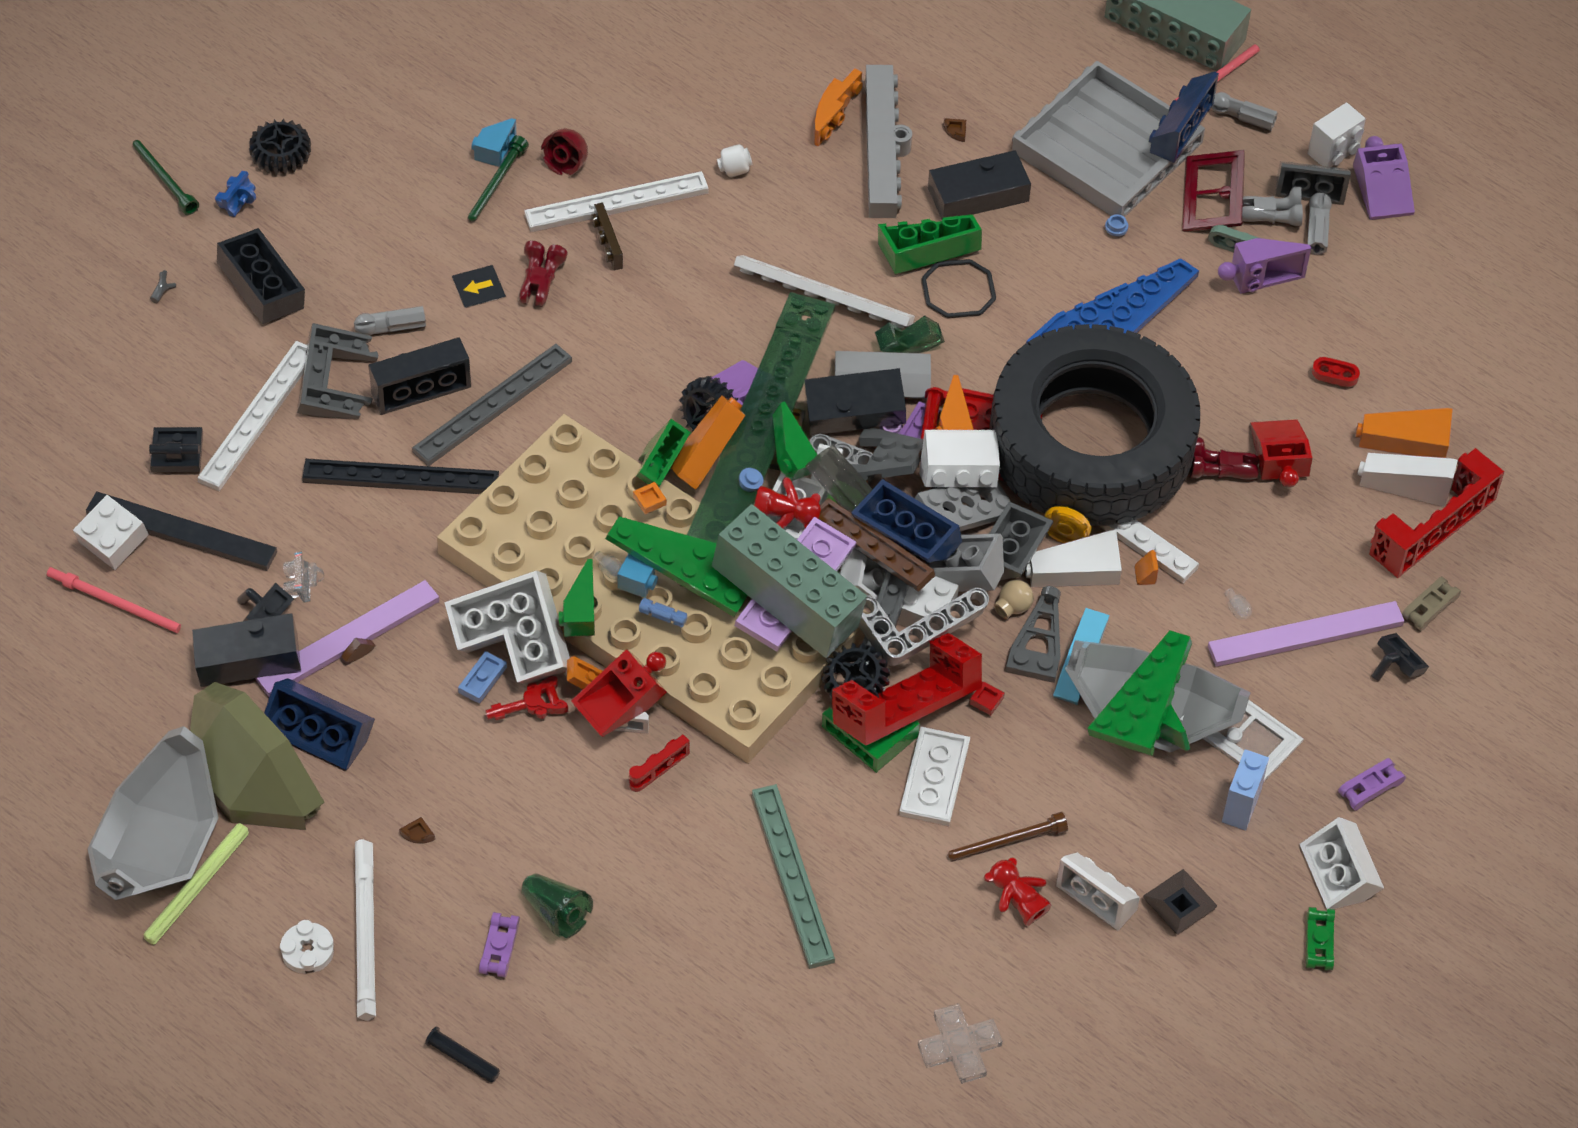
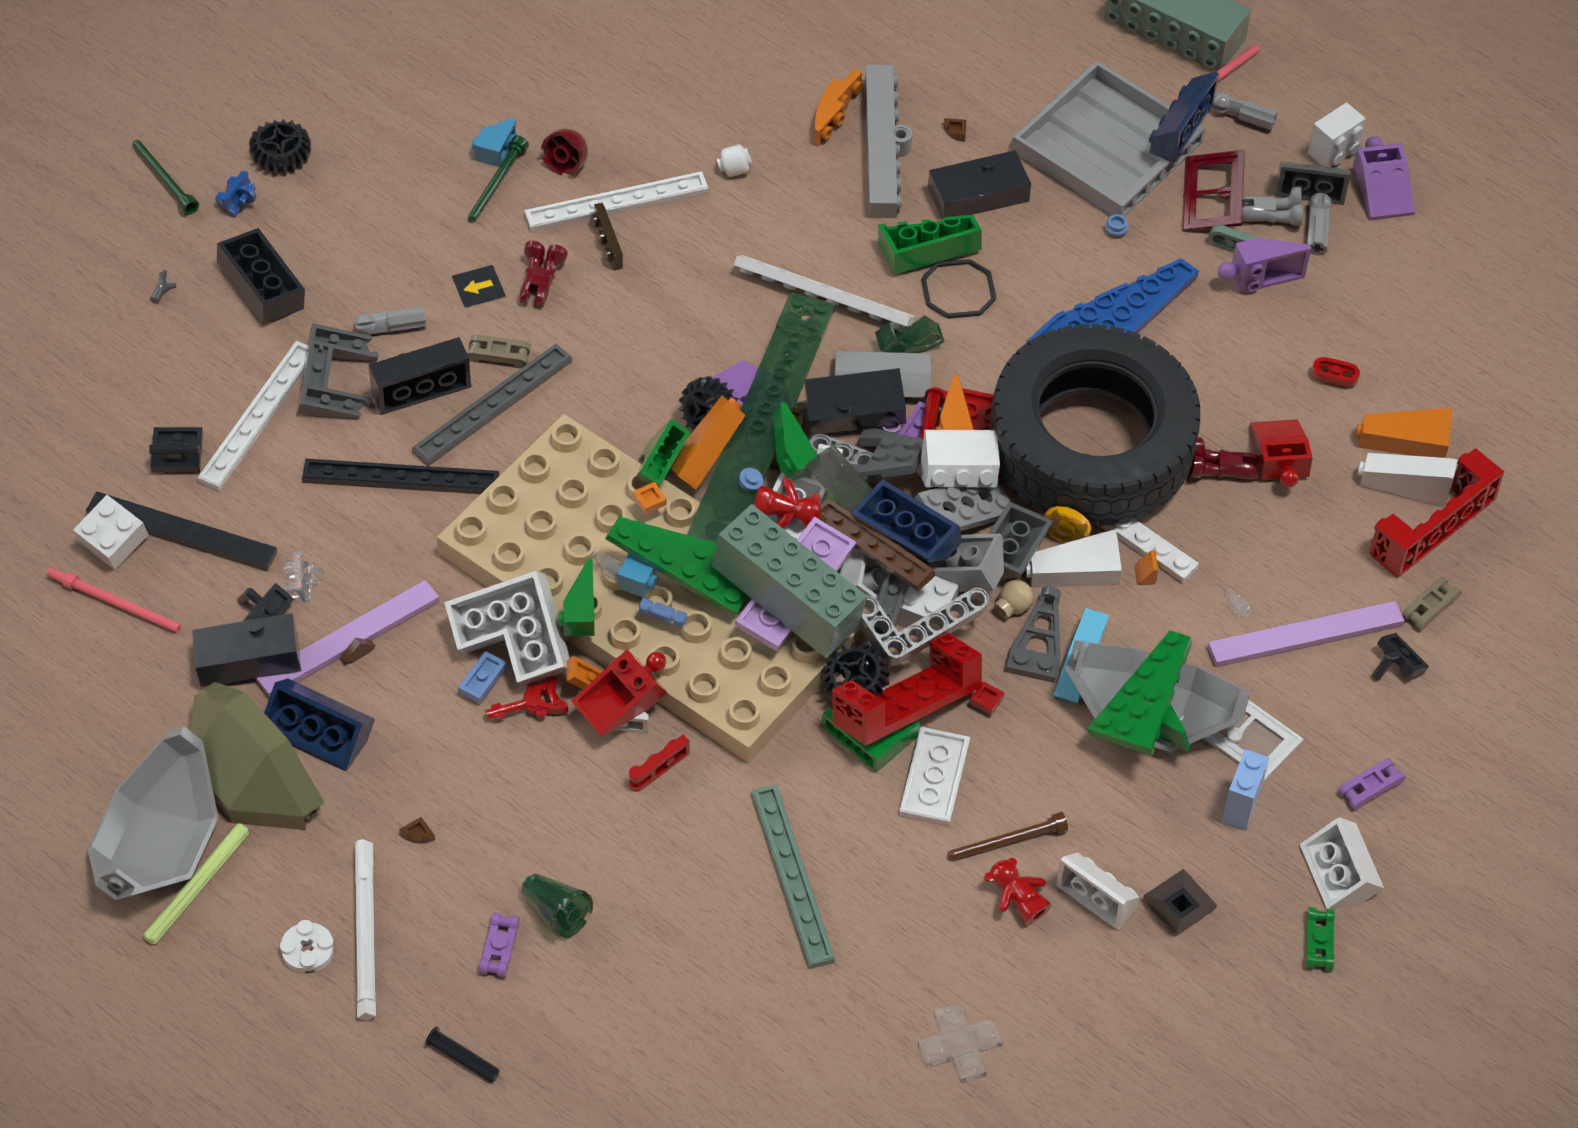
(499, 350): none -> dark tan plate

